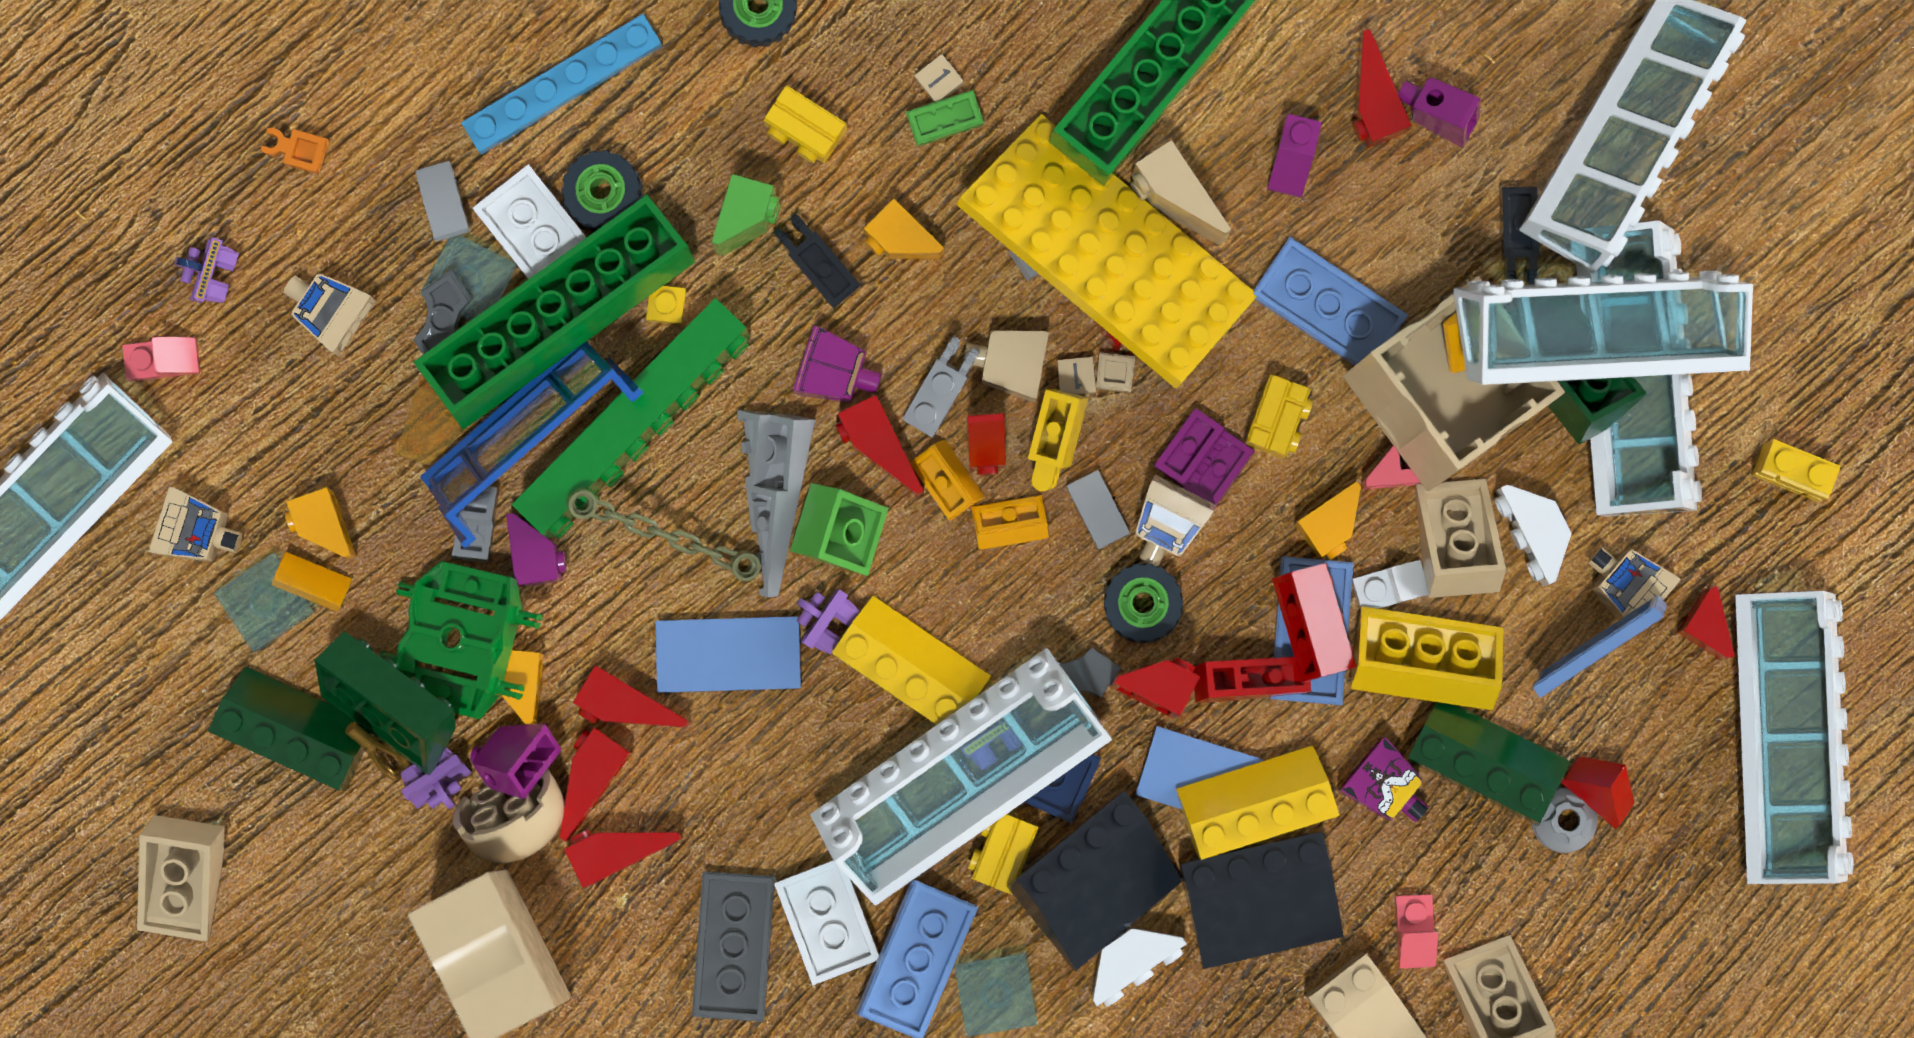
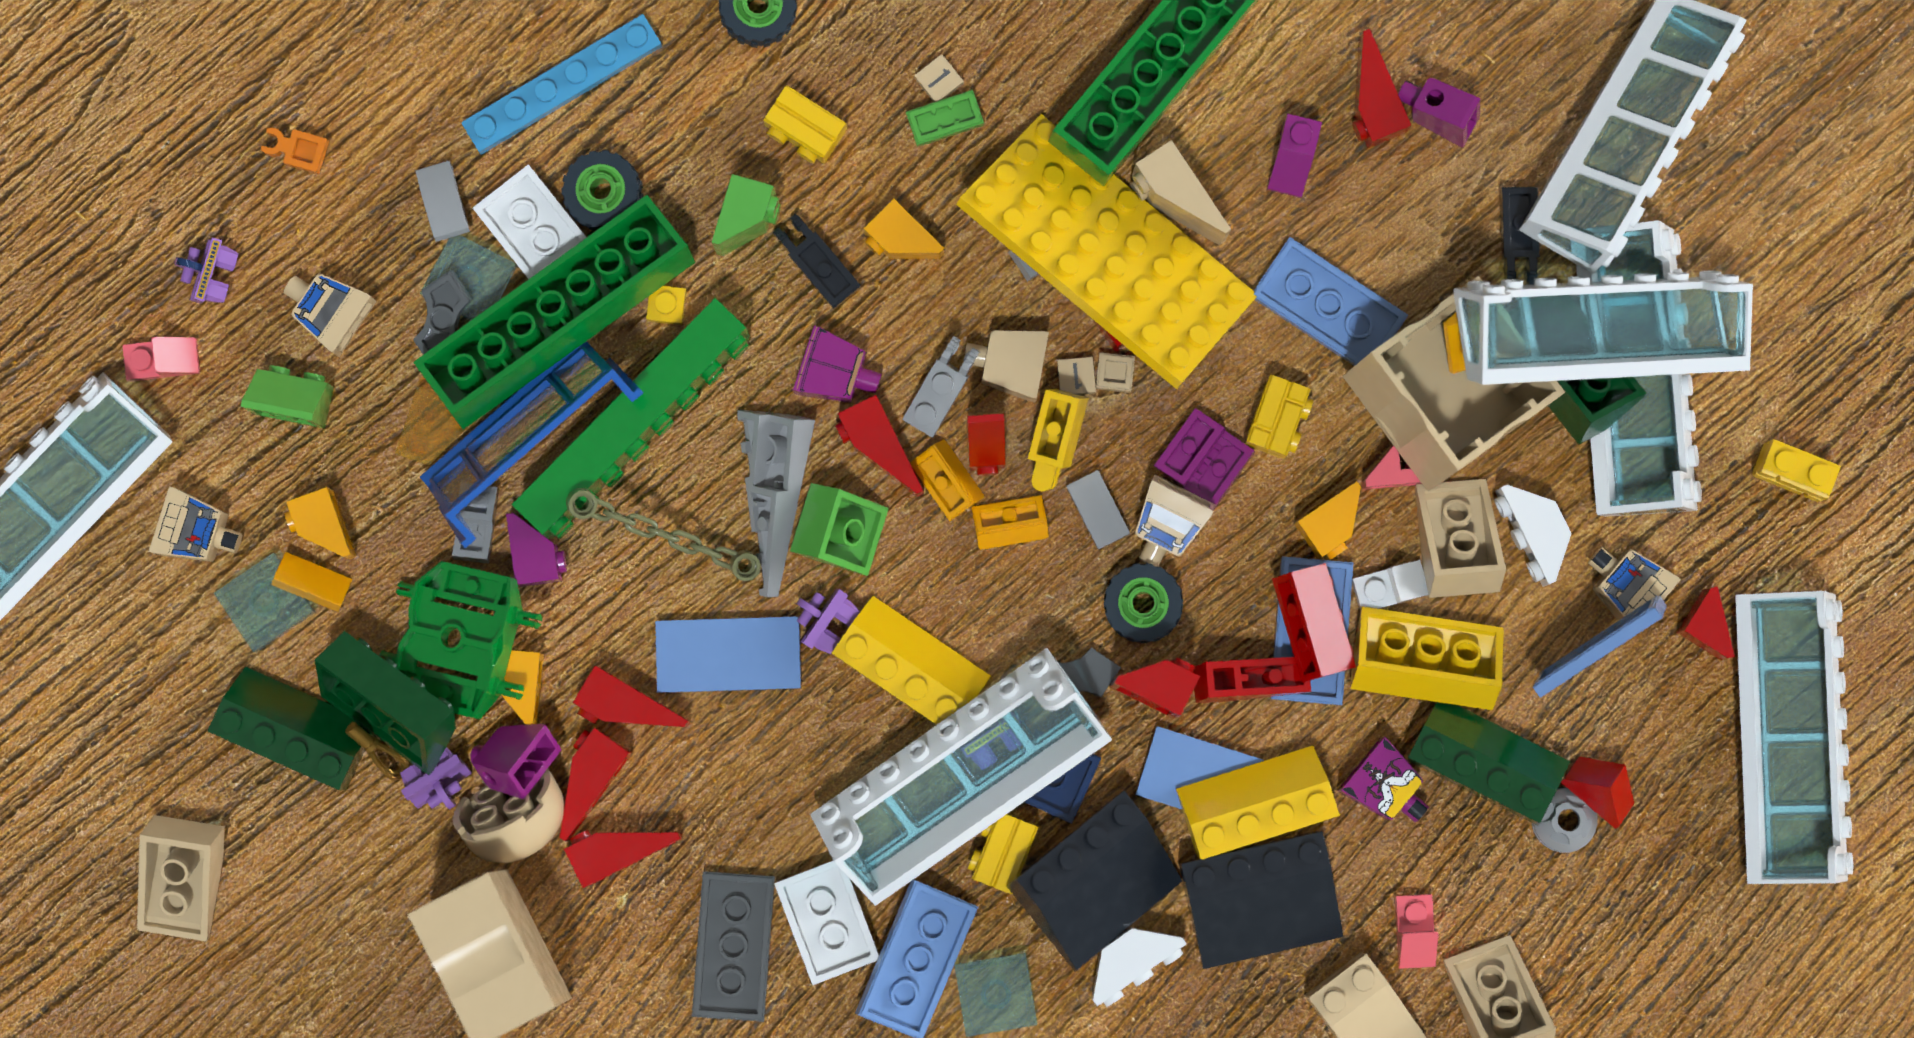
(289, 397): none -> bright green slope

